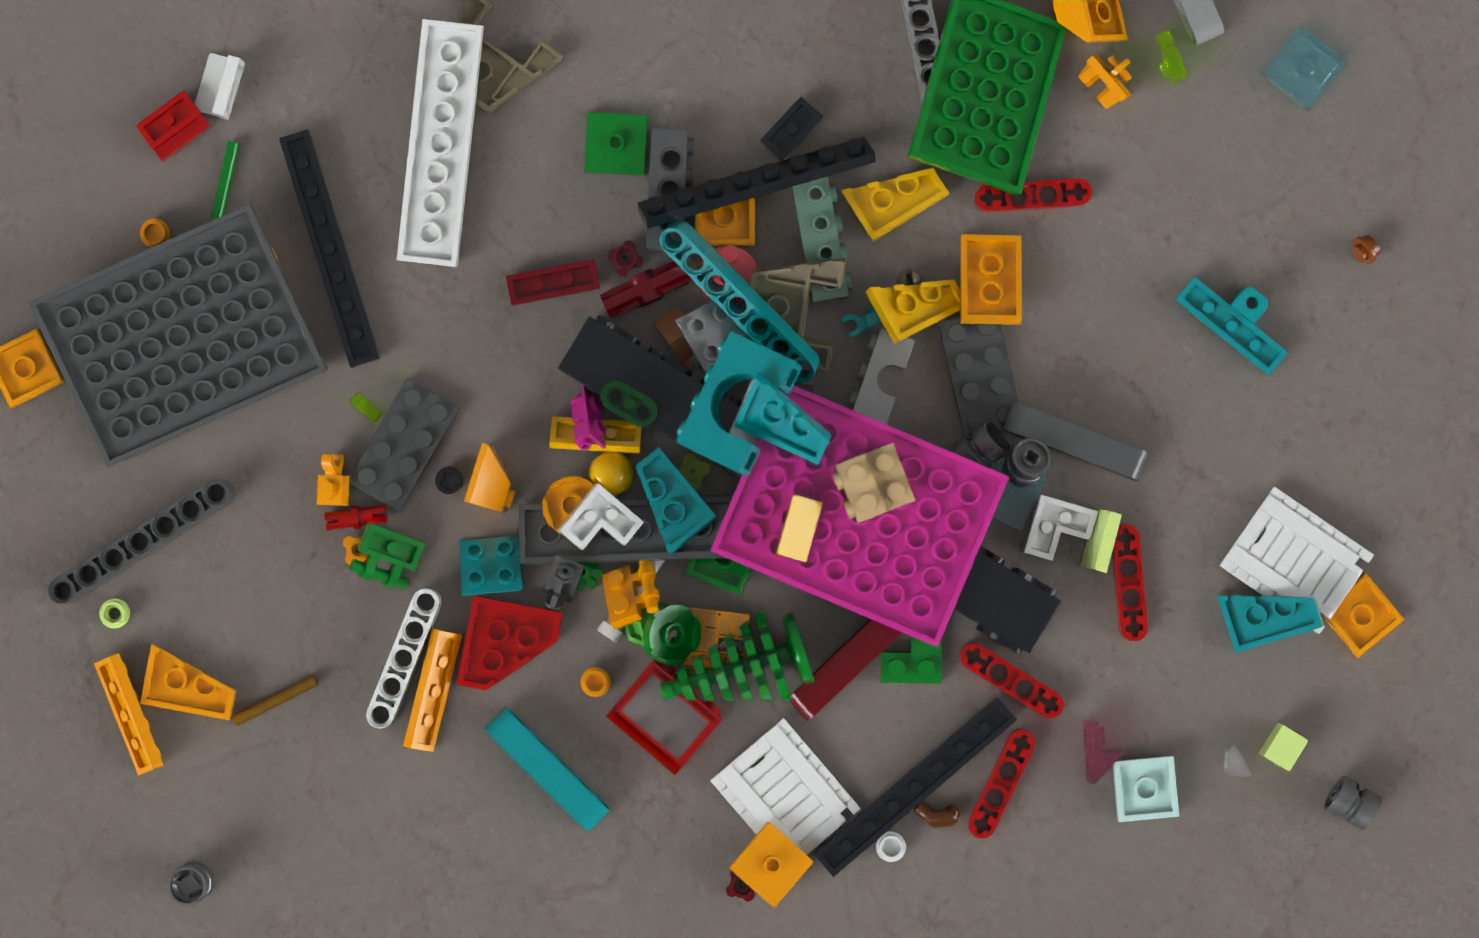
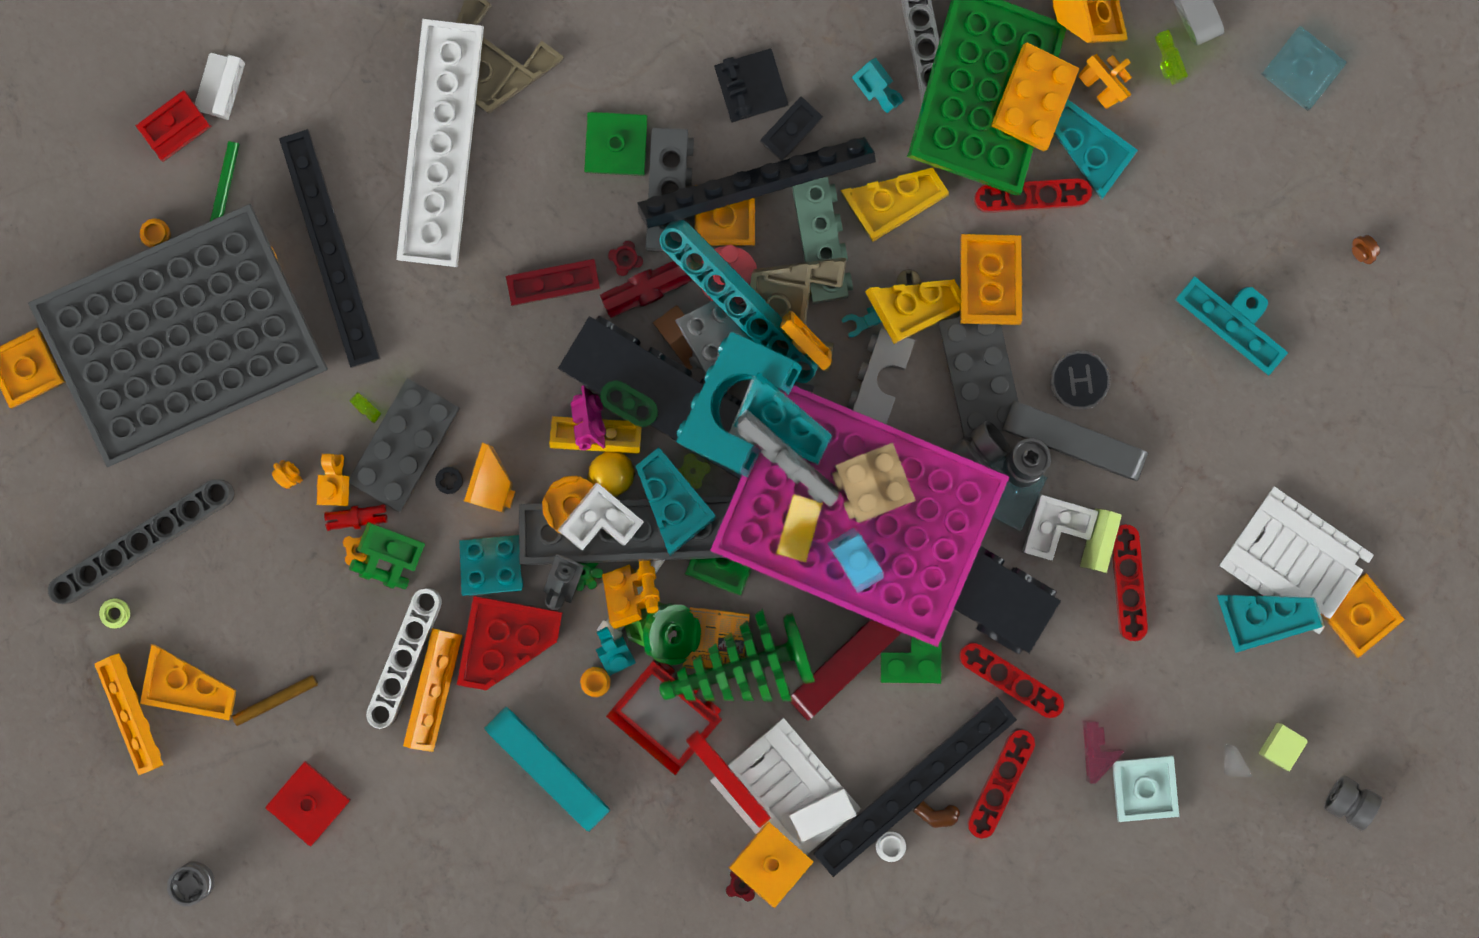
(286, 474): none -> light orange plate
(308, 803): none -> red plate
(614, 653): none -> teal plate
(728, 778): none -> red beam
(751, 85): none -> black hinge
(792, 463): none -> light grey hinge
(806, 340): none -> light orange plate
(822, 814): none -> white tile
(856, 559): none -> medium azure torso
(875, 82): none -> teal plate
(1035, 97): none -> light orange plate
(1080, 380): none -> black tile
(1093, 148): none -> teal wing

